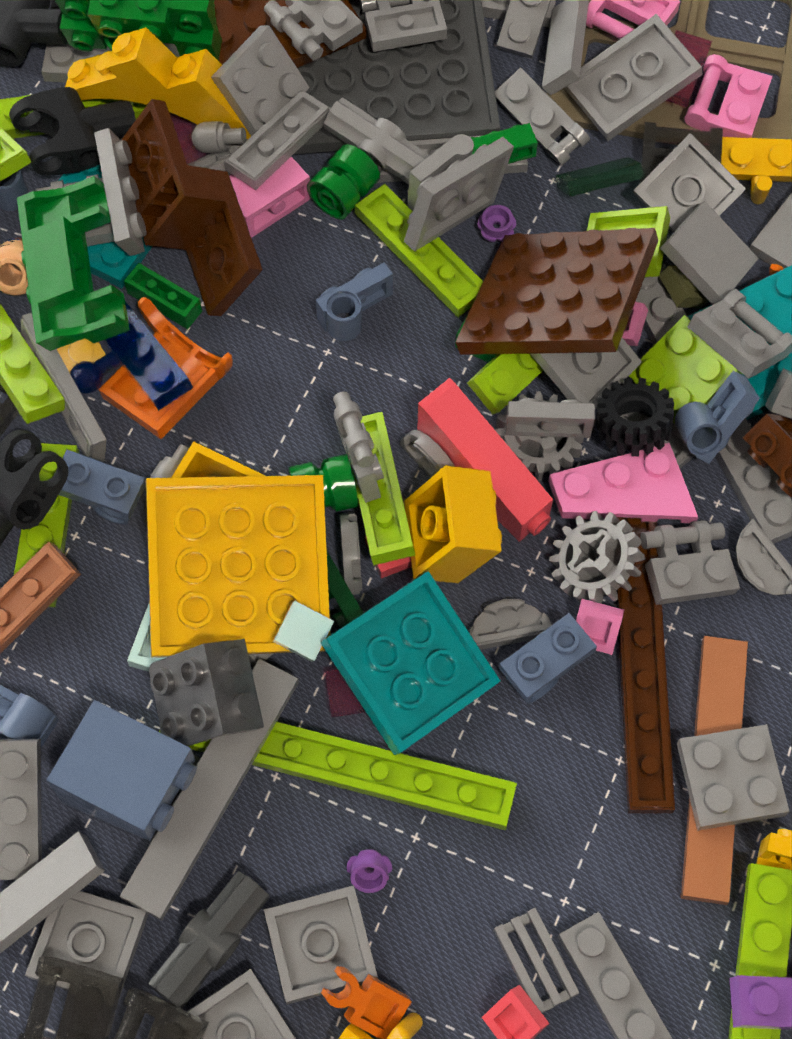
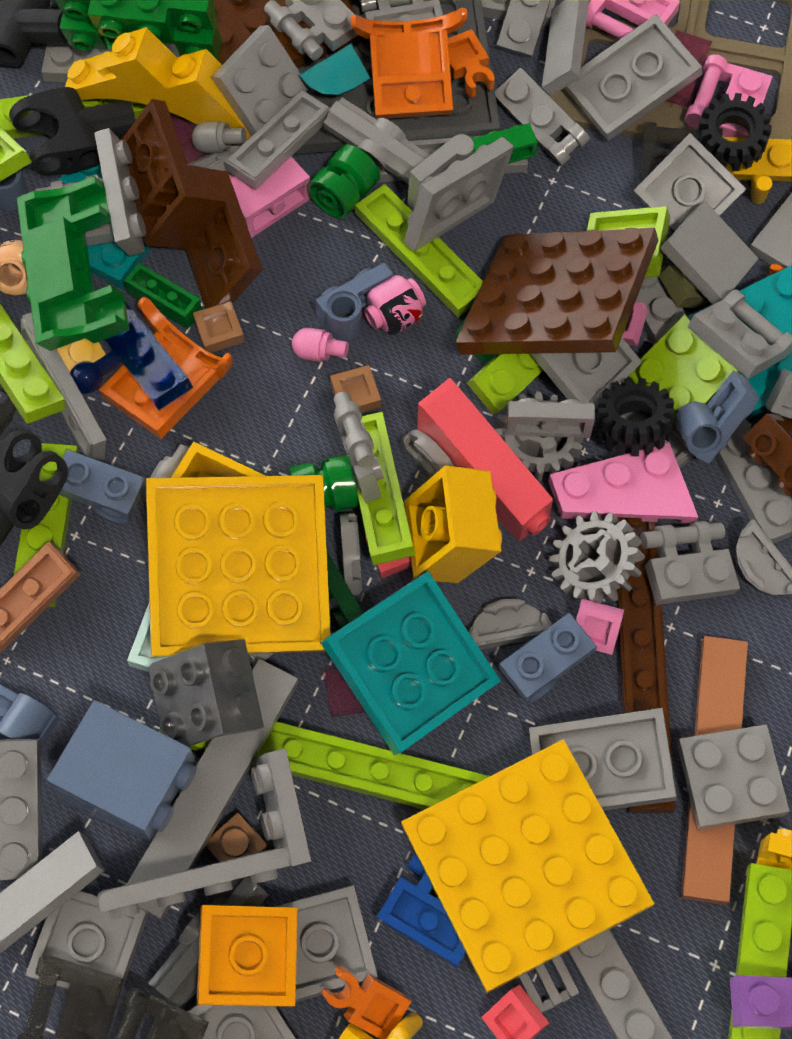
(218, 327): none -> medium nougat plate
(235, 840): none -> medium nougat plate
(247, 956): none -> light orange plate
(280, 823): none -> light grey bracket
(303, 631): light aqua tile -> none
(317, 345): none -> bright pink cylinder
(336, 73): none -> teal brick
(359, 385): none -> medium nougat plate
(369, 879): medium lavender plate -> none
(394, 305): none -> bright pink head
(410, 64): none -> orange piece
(421, 917): none -> blue plate
(469, 60): none -> orange plate
(496, 215): medium lavender plate -> none
(526, 865): none -> yellow plate
(599, 176): clear green tile -> none
(619, 755): none -> light grey plate
(740, 113): none -> black tyre

